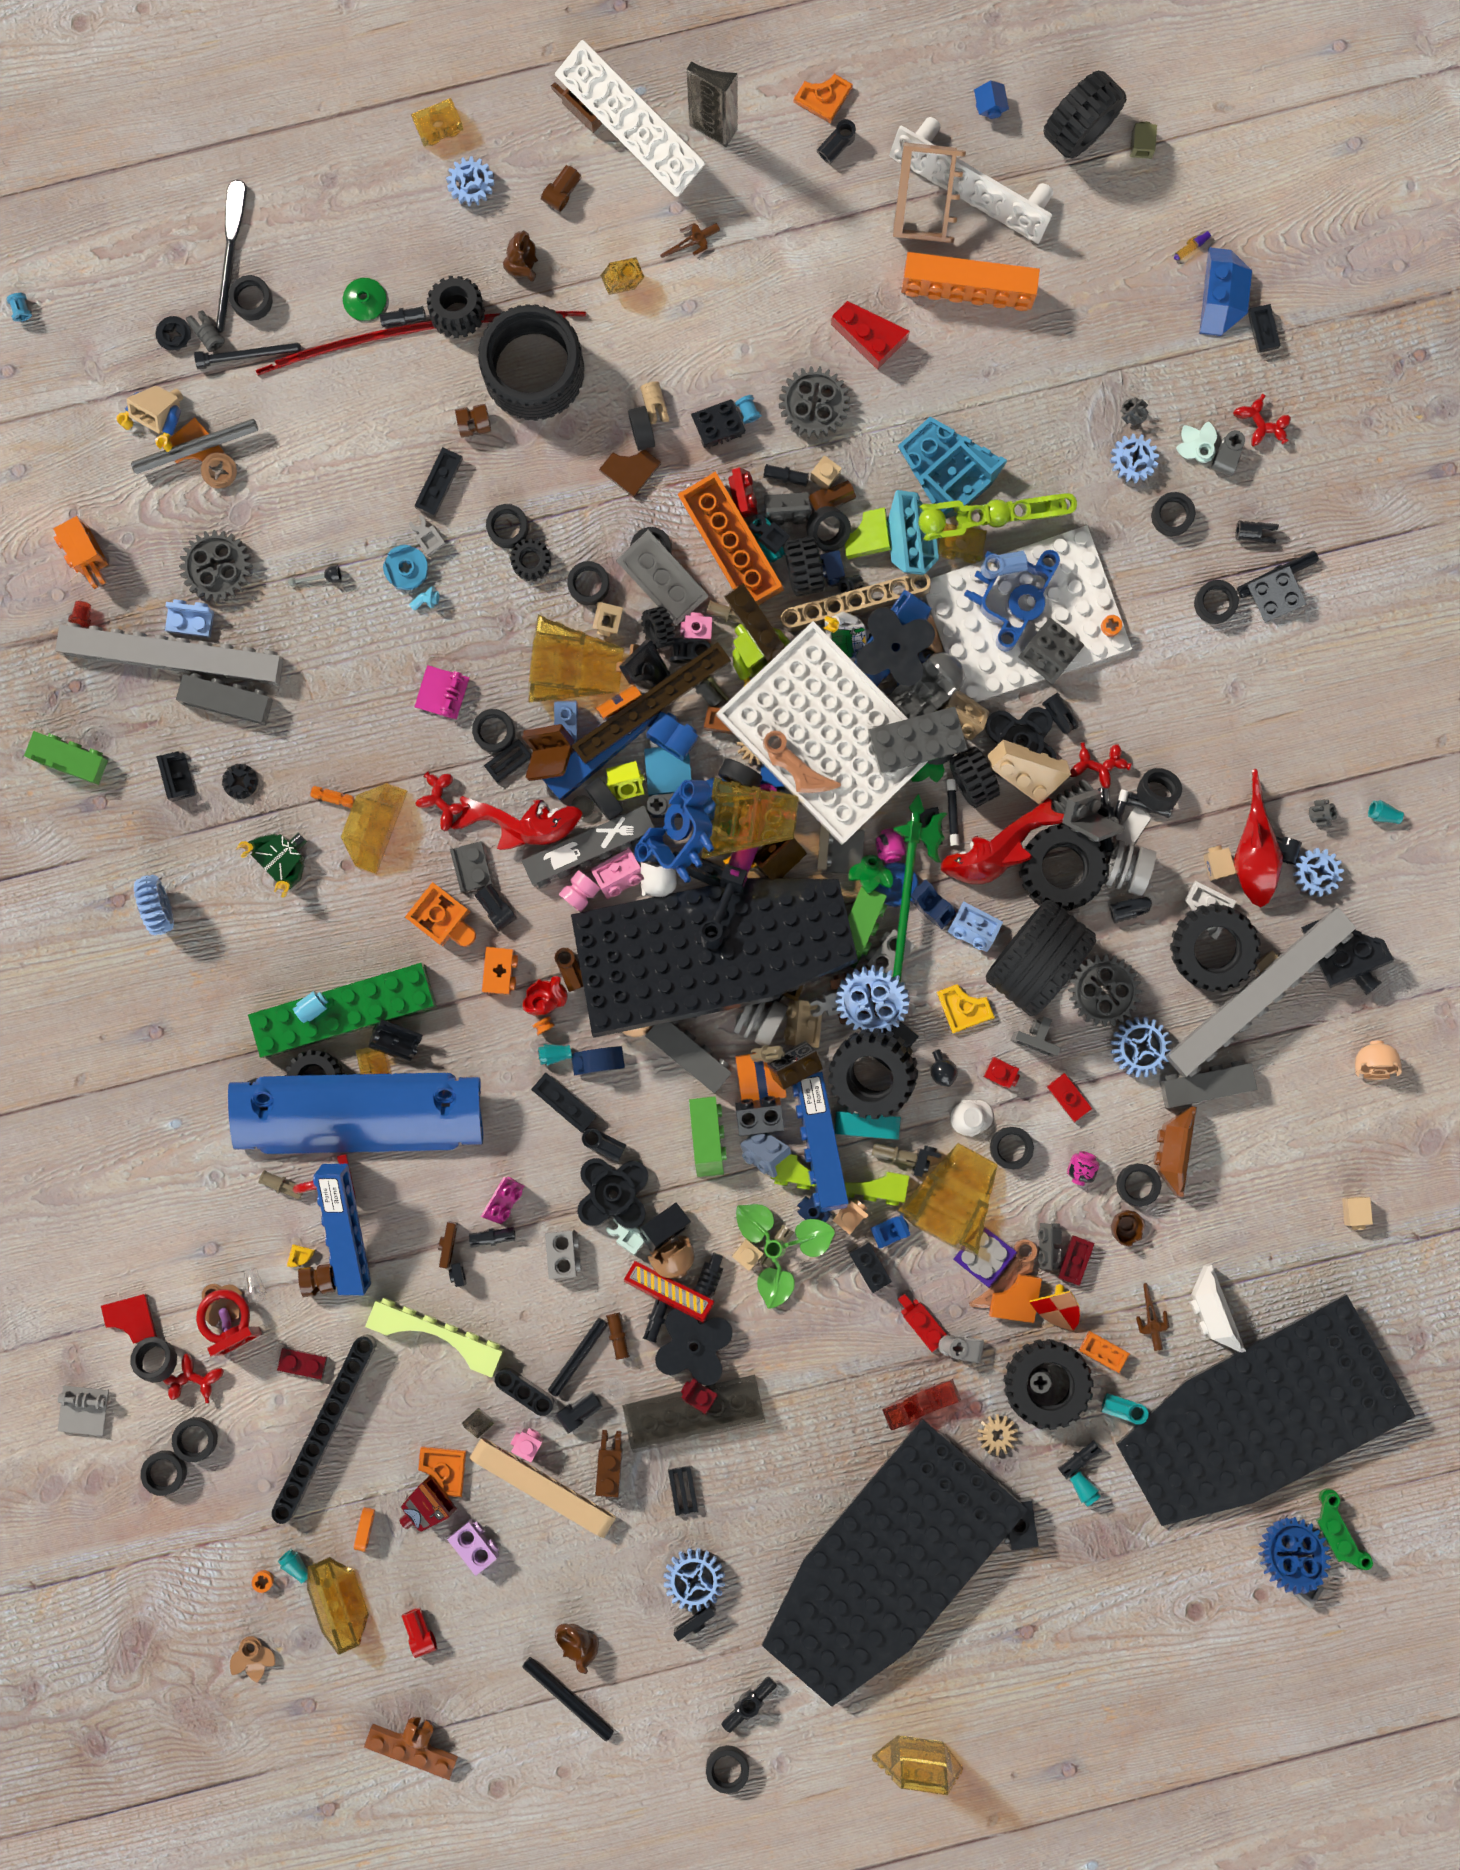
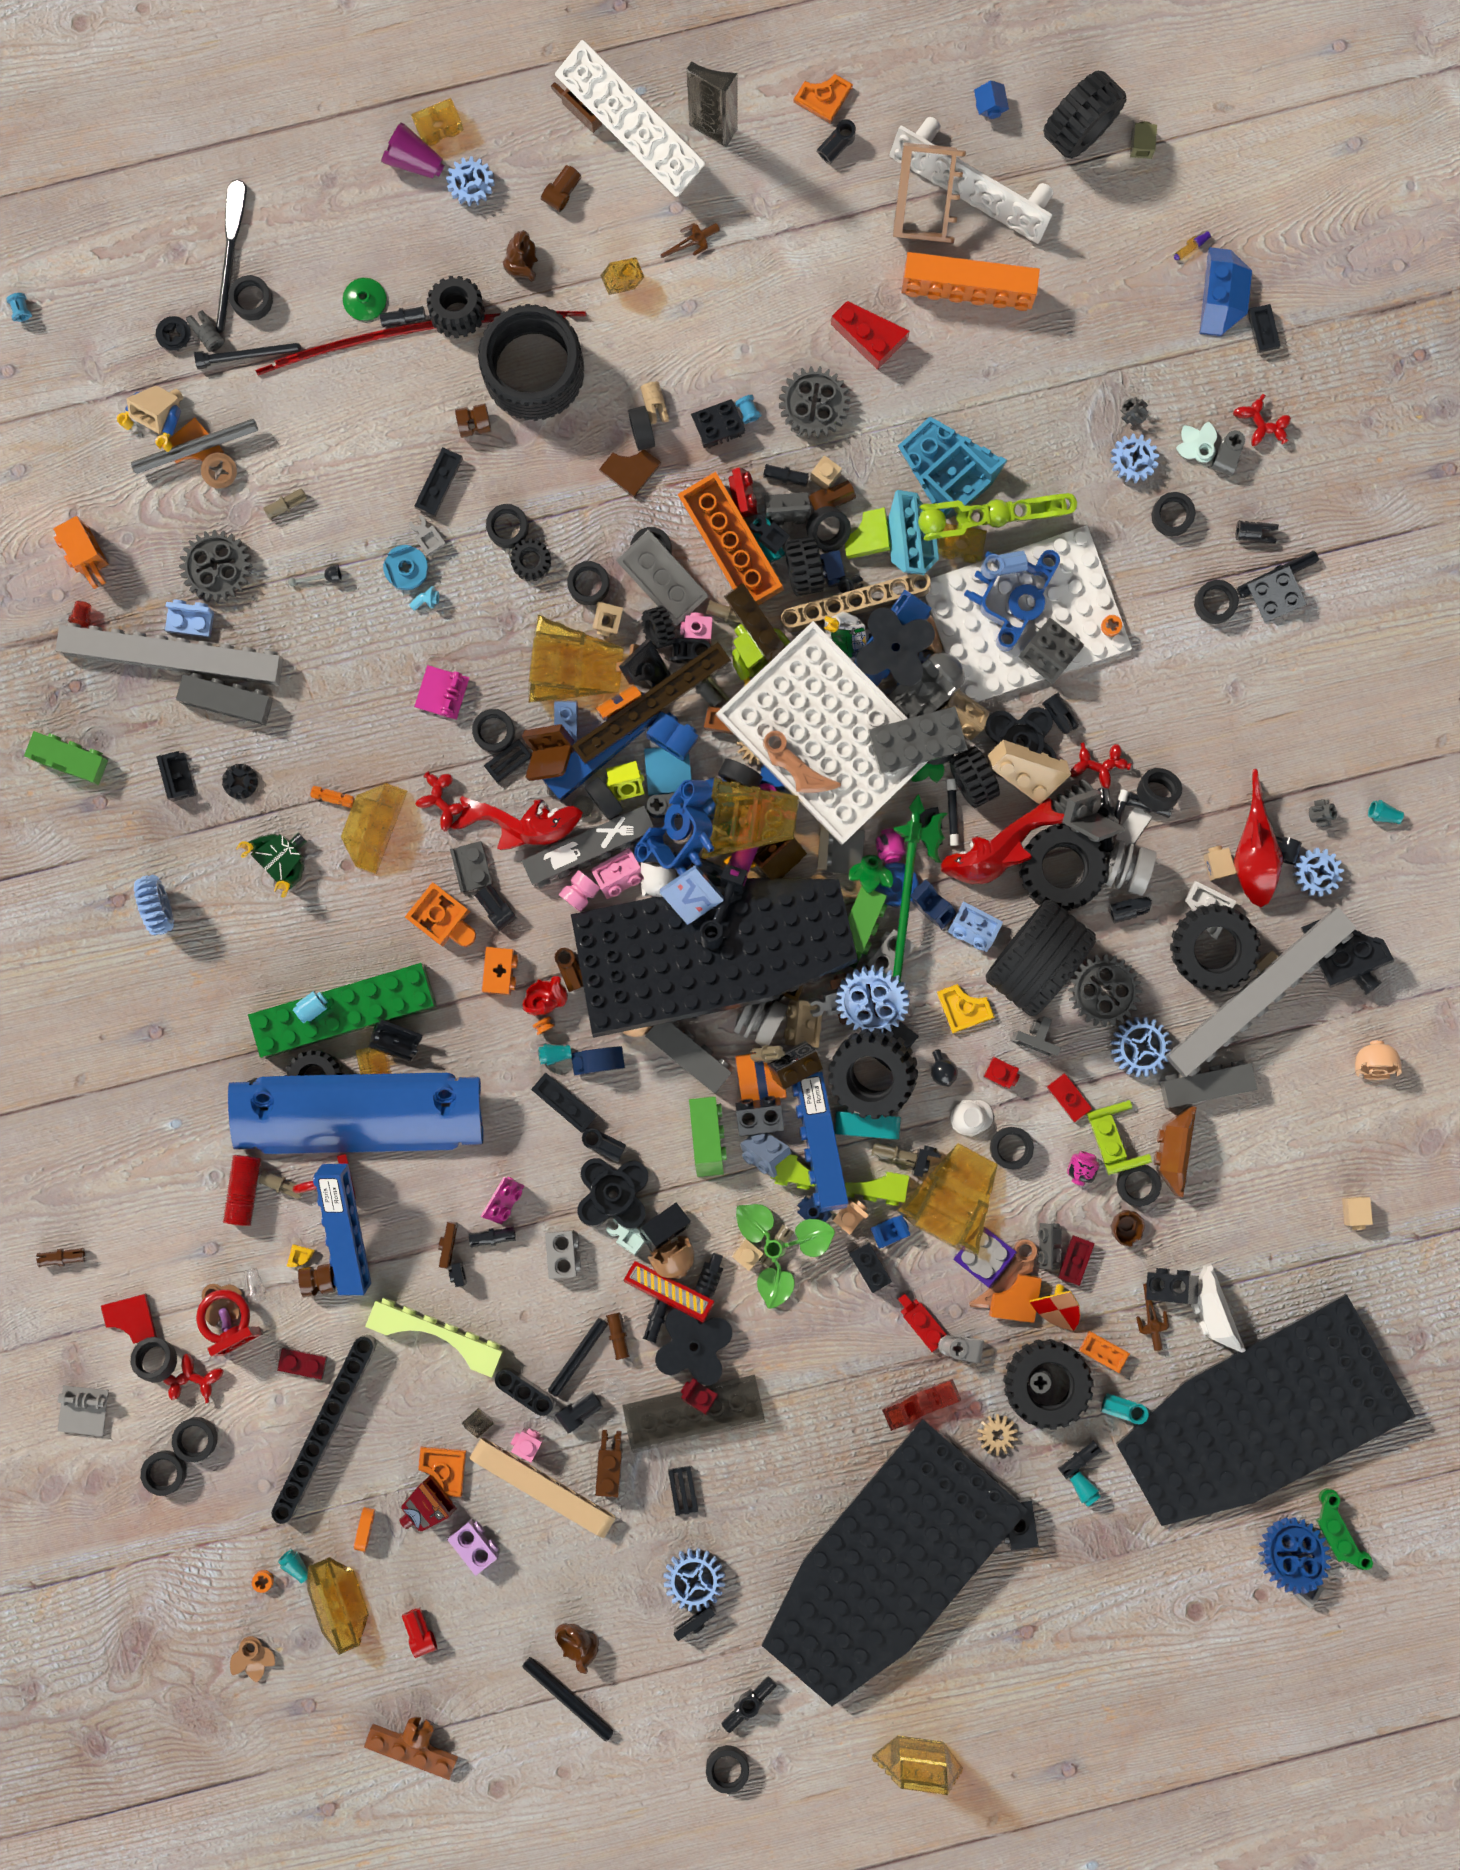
(60, 1257): none -> reddish brown pin
(242, 1181): none -> red piece
(285, 504): none -> dark tan axle
(412, 154): none -> magenta cone
(691, 894): none -> medium blue tile
(1110, 1141): none -> lime plate
(1172, 1286): none -> black brick

